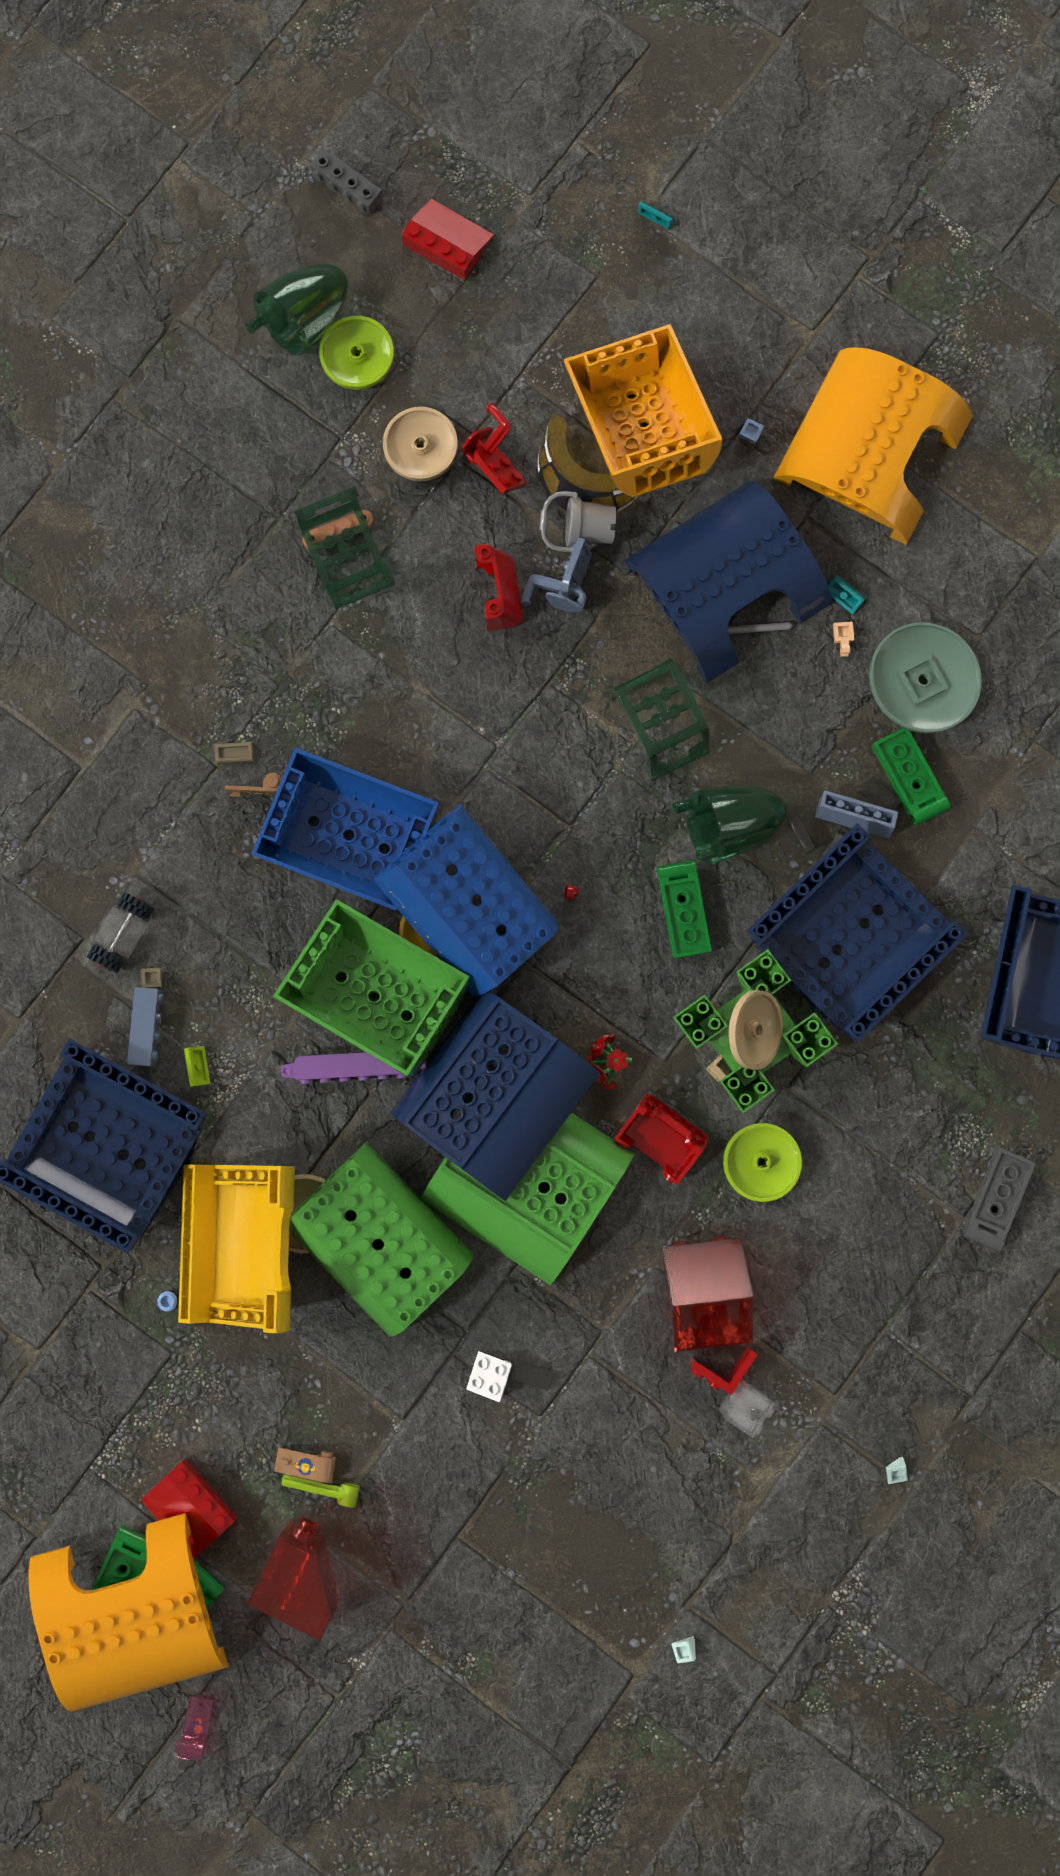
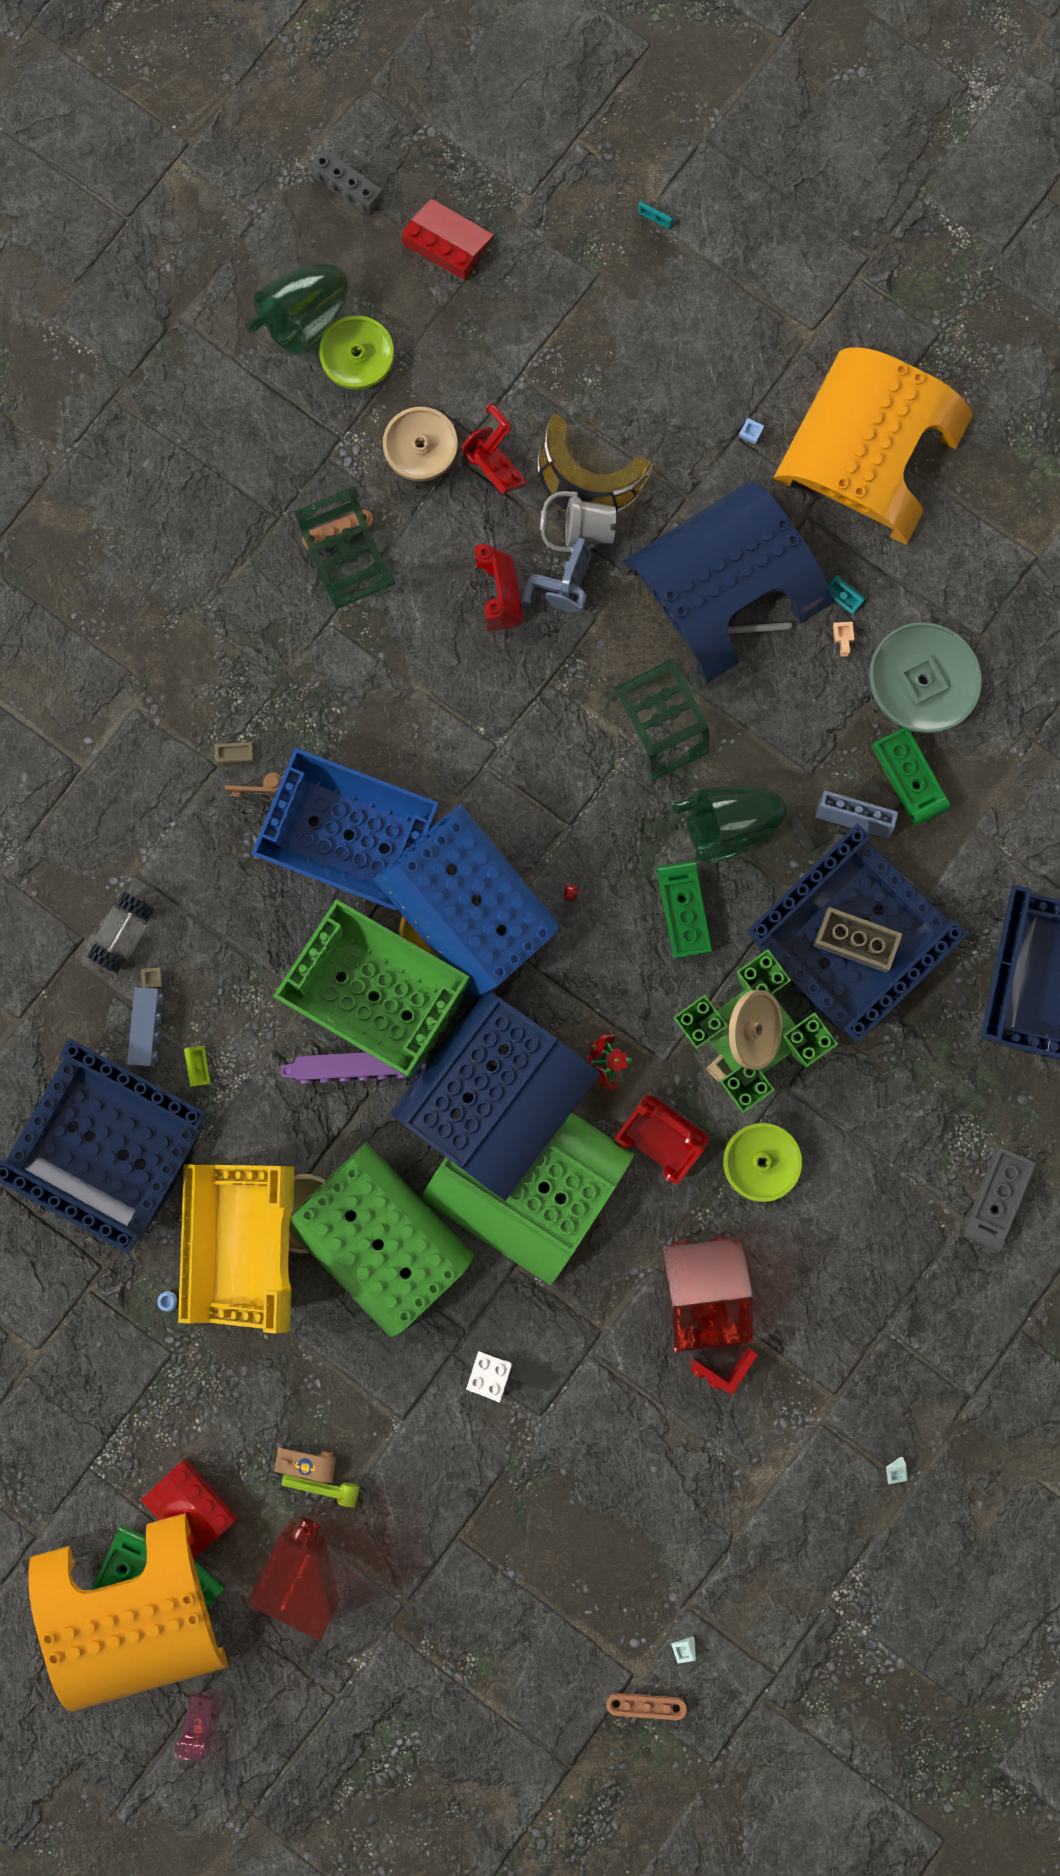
(646, 1706): none -> nougat plate
(681, 430): light orange slope -> none
(744, 1405): clear plate -> none
(857, 939): none -> dark tan brick

